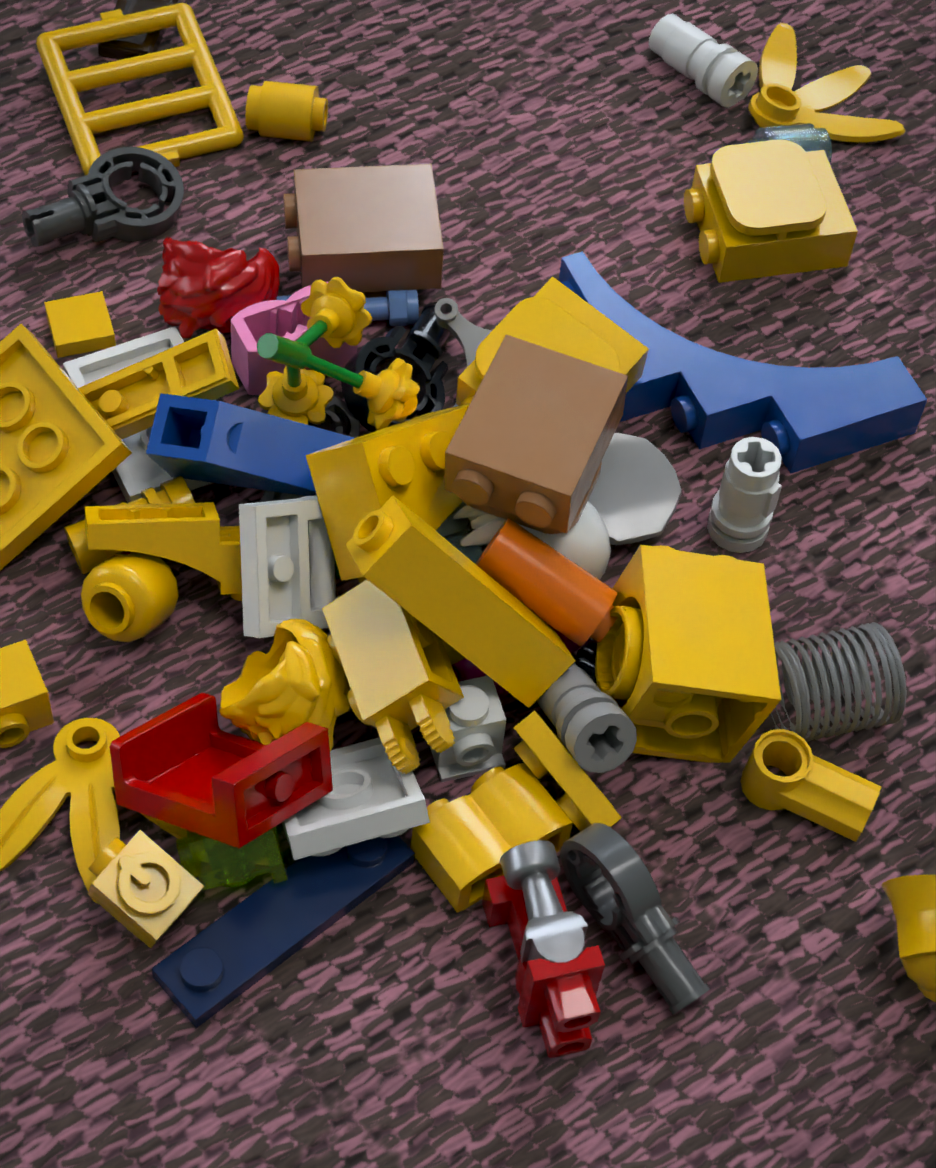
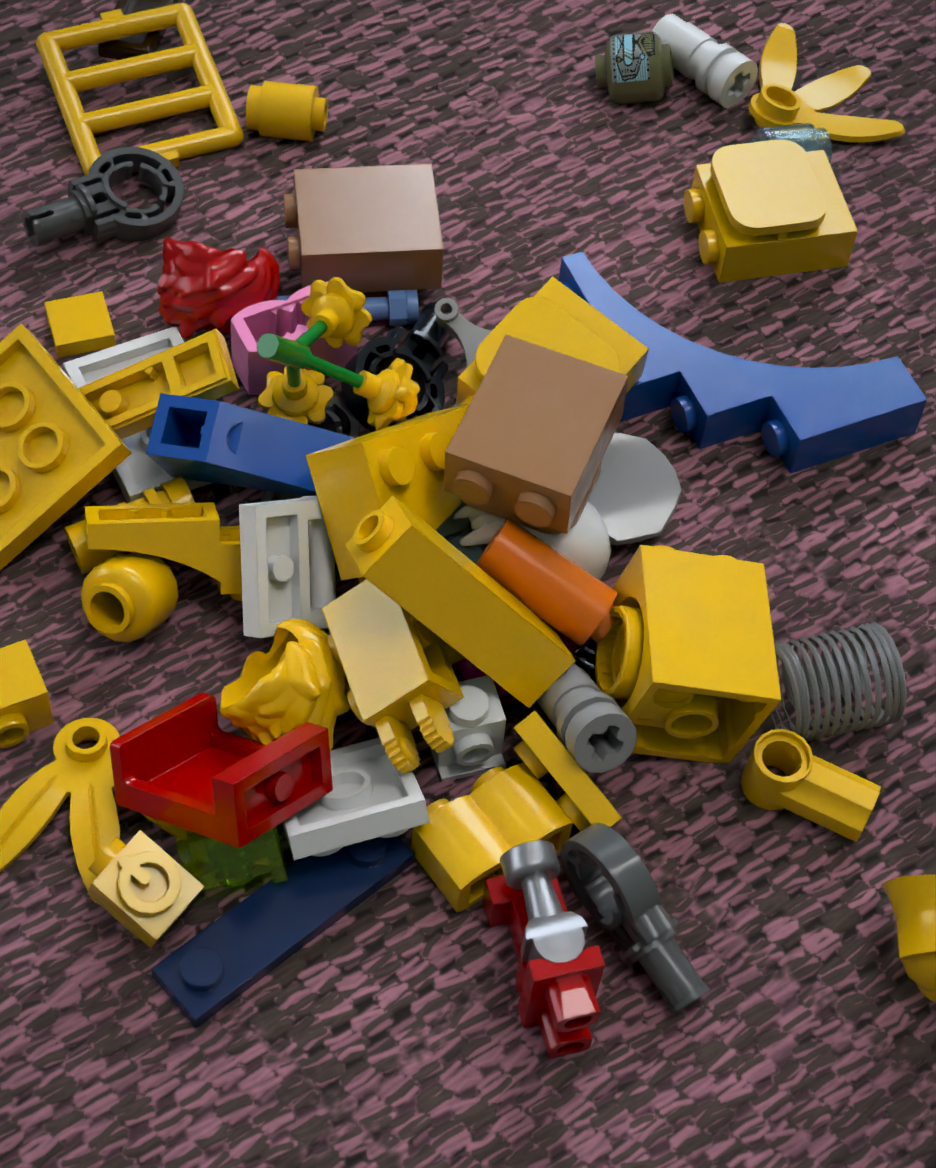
(635, 68): none -> olive head
(746, 496): white axle -> none

